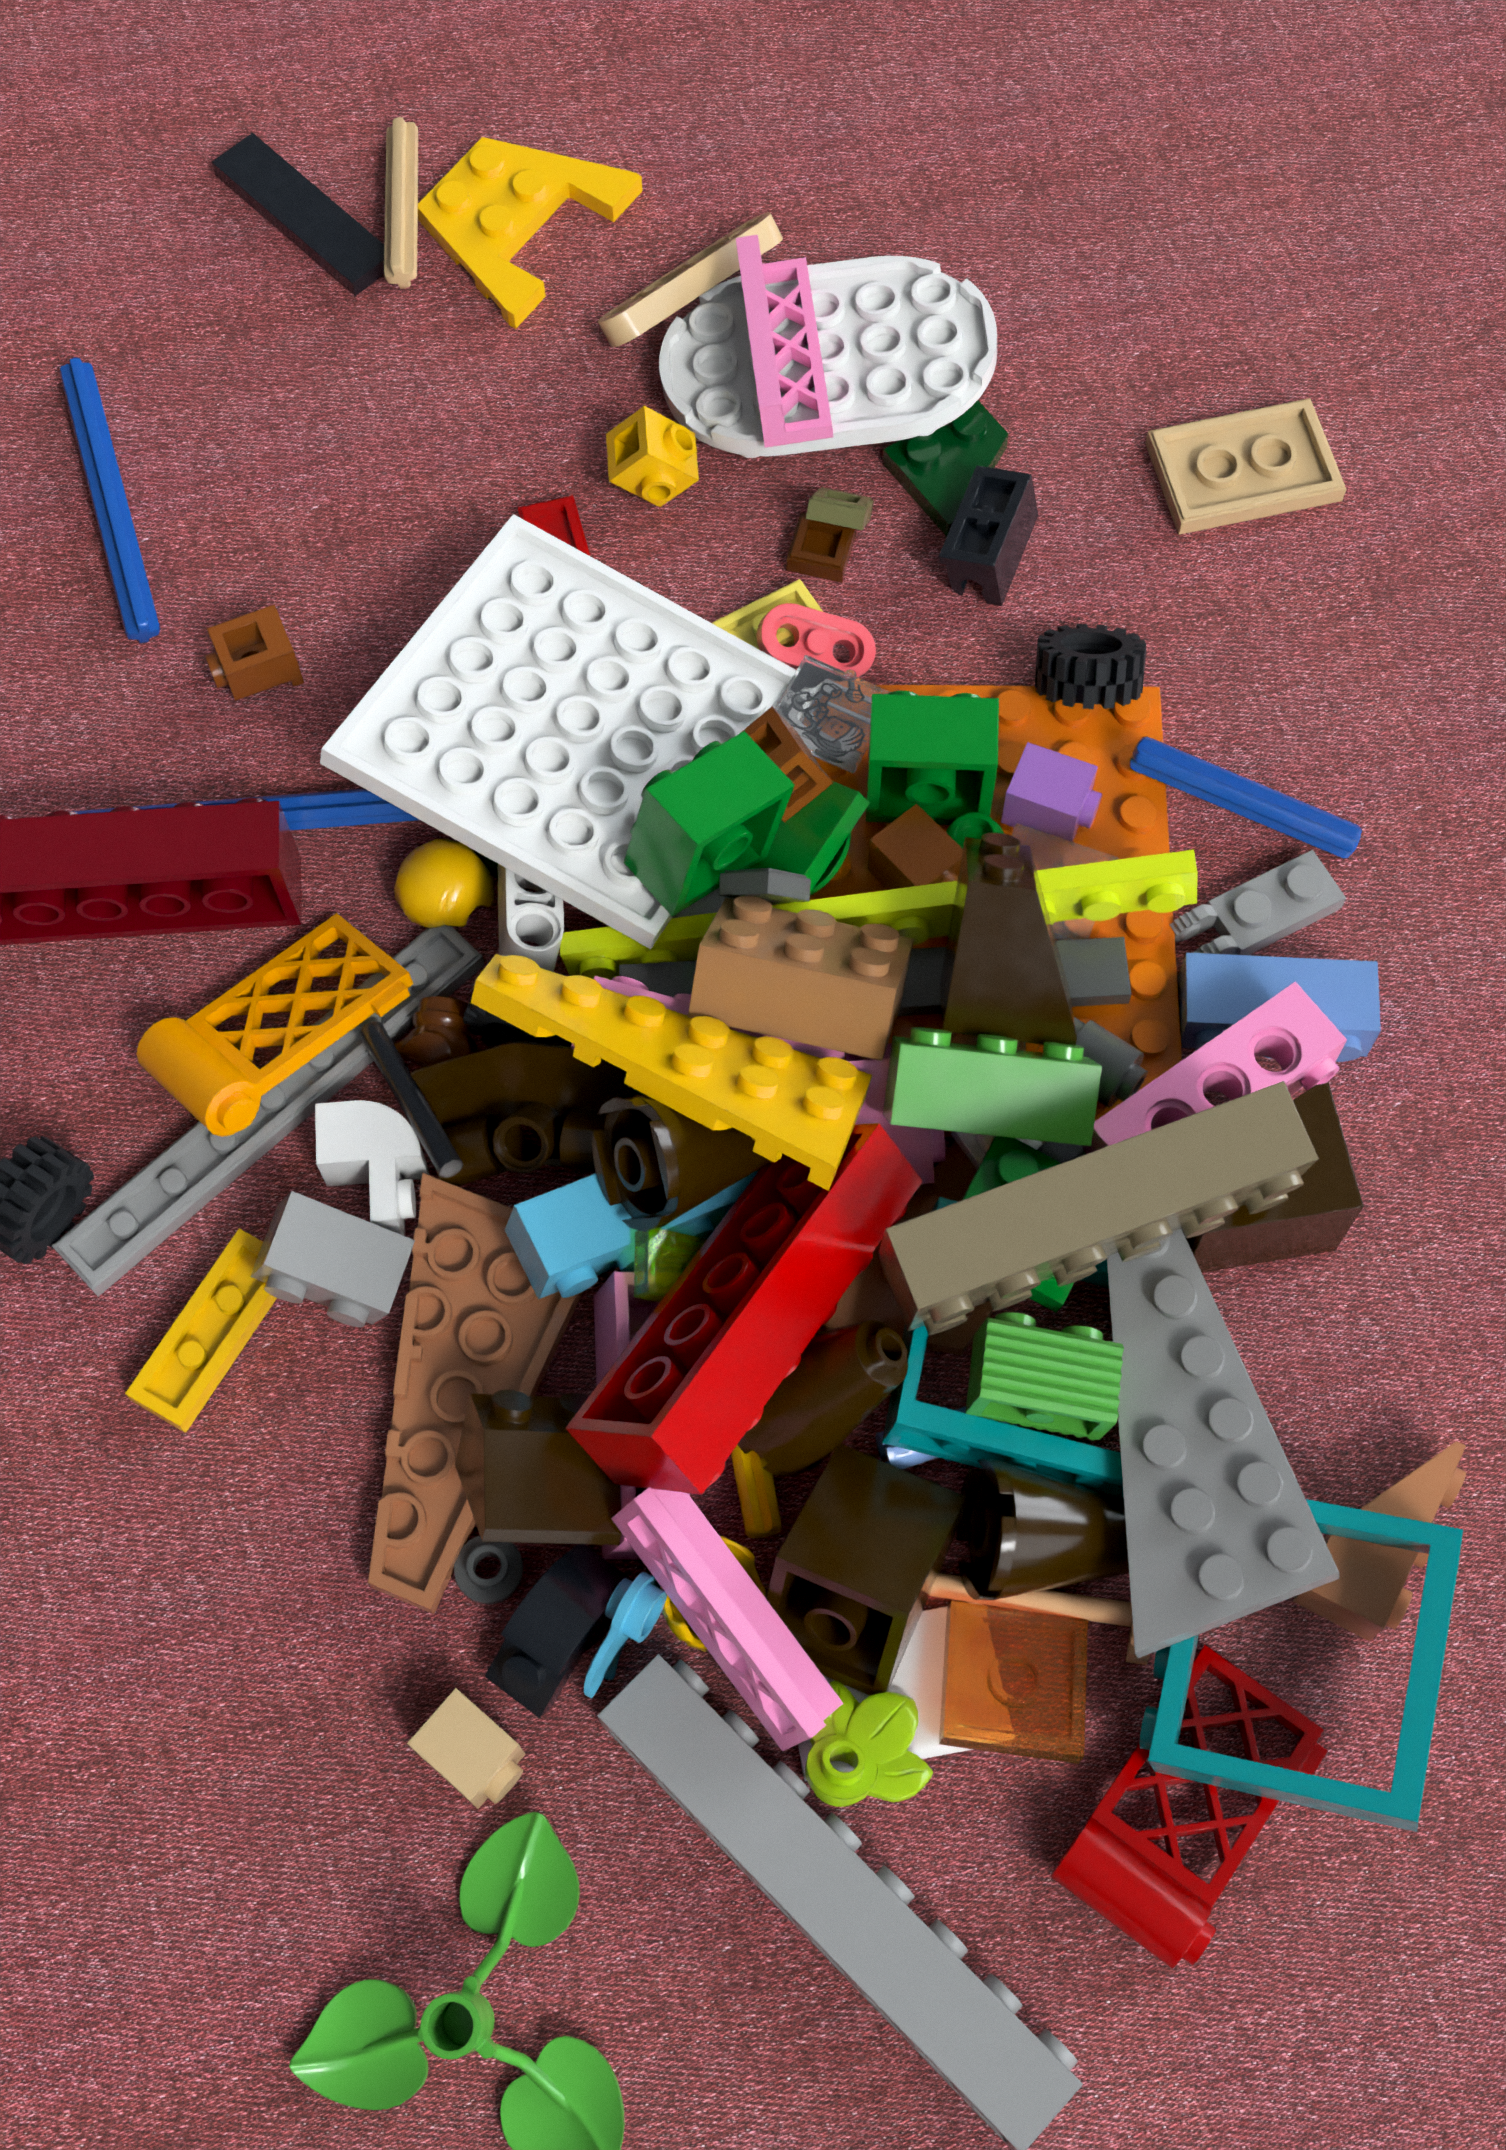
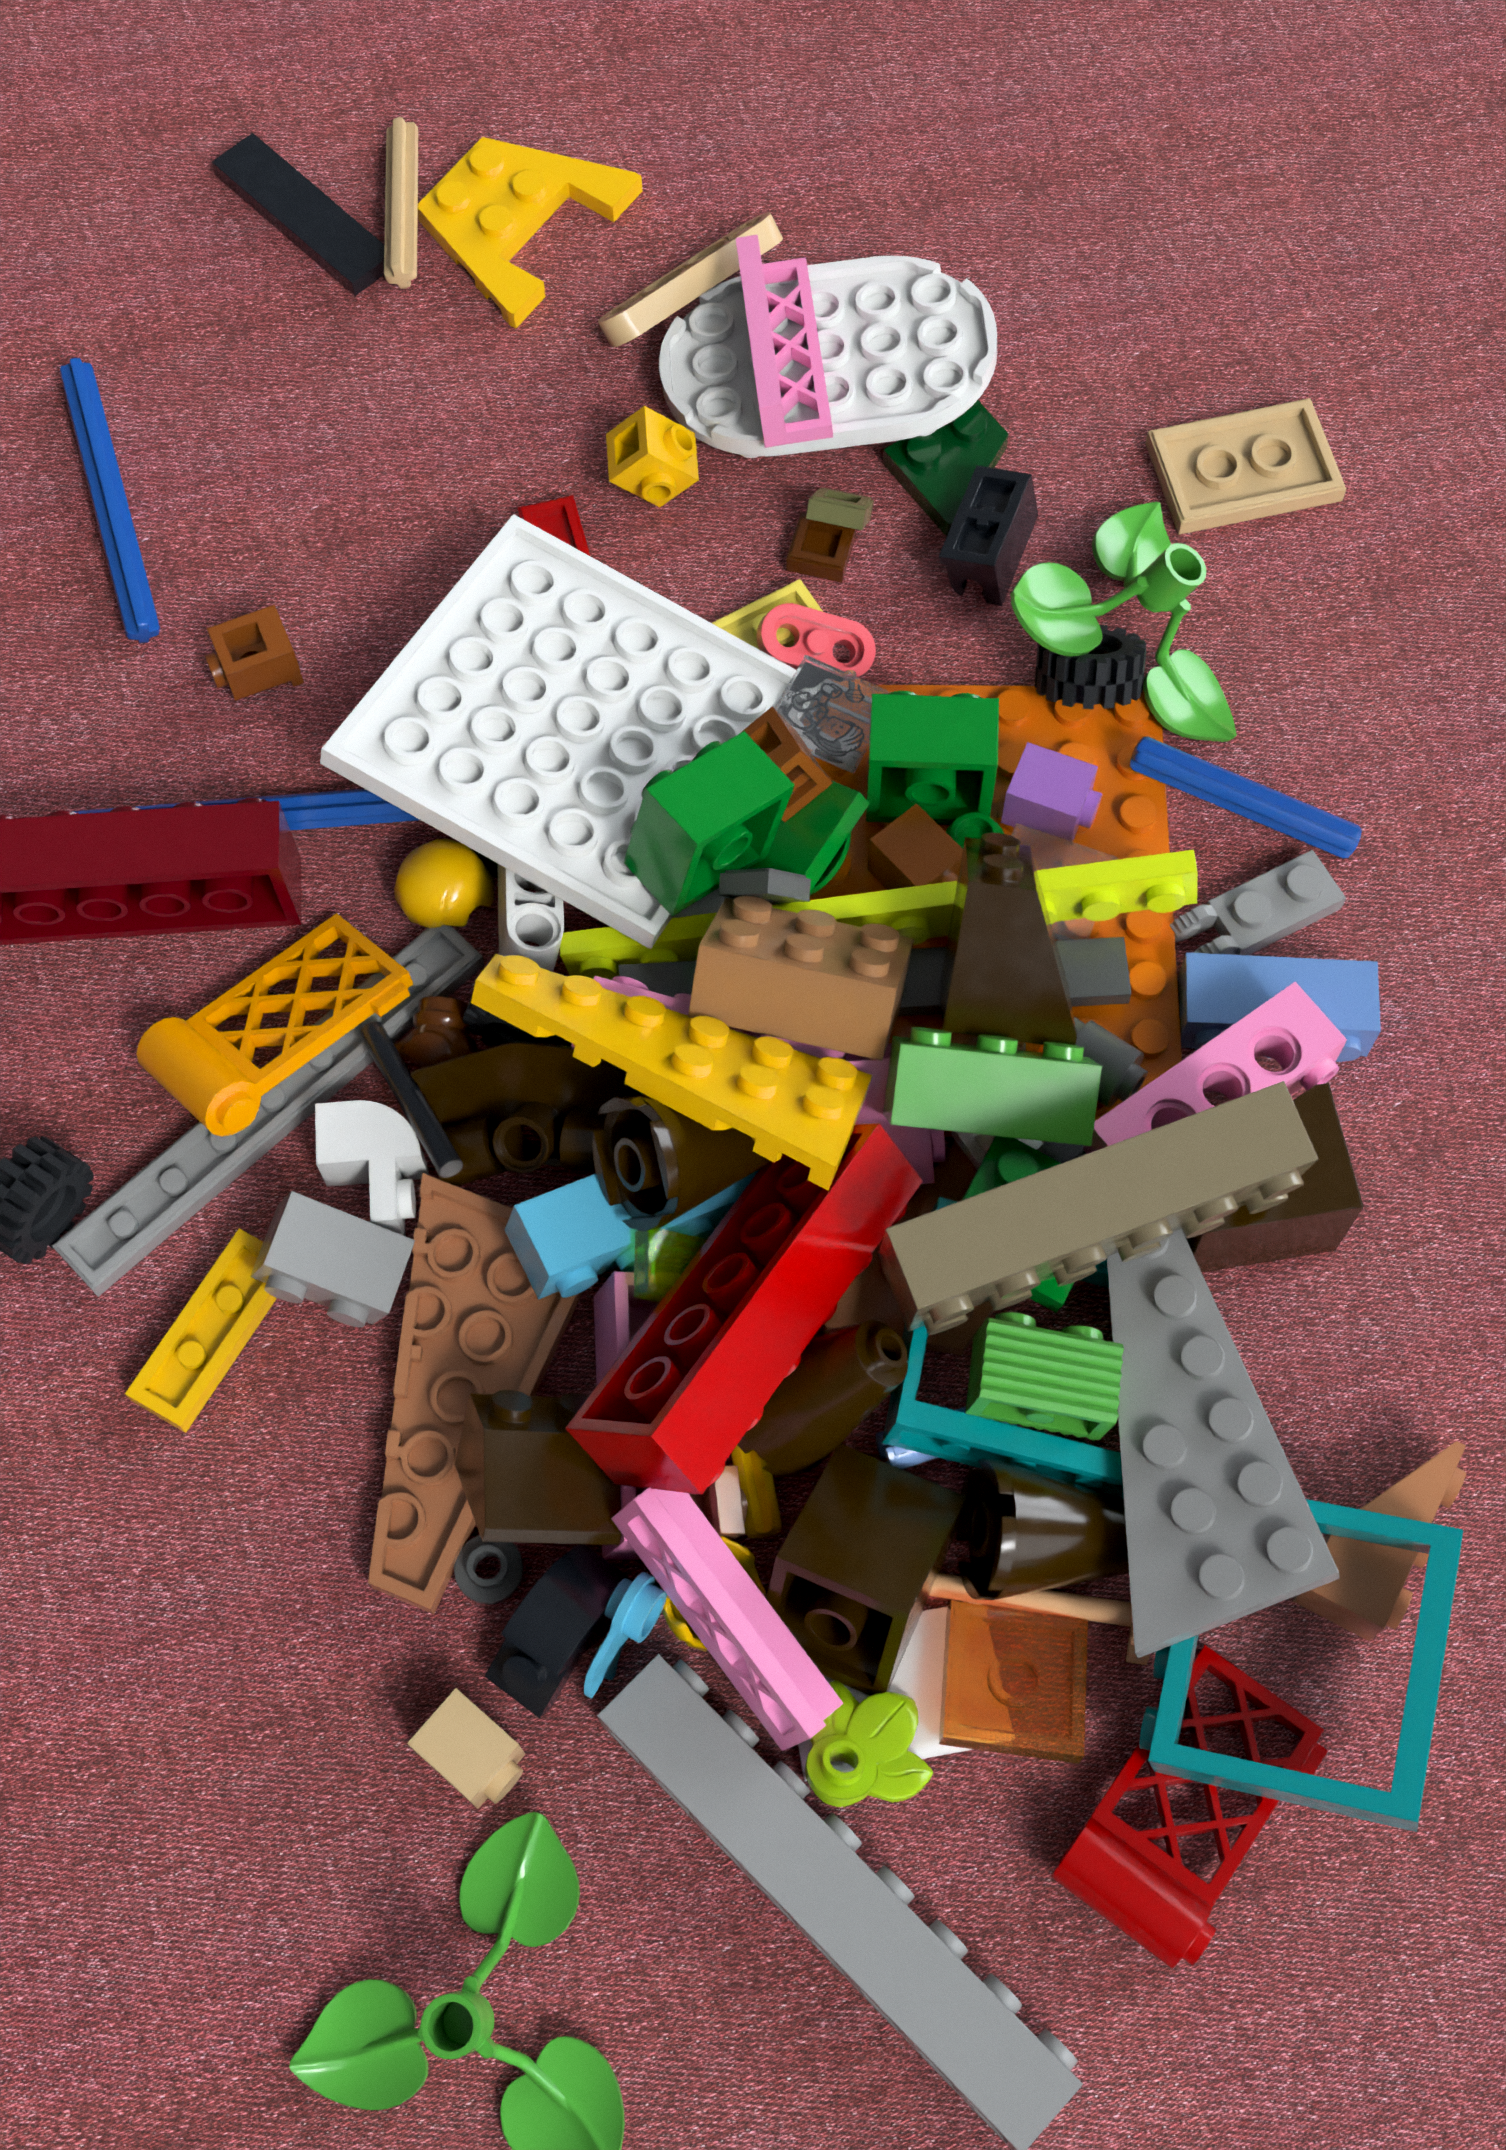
(724, 1504): none -> nougat plate
(1135, 549): none -> bright green plant

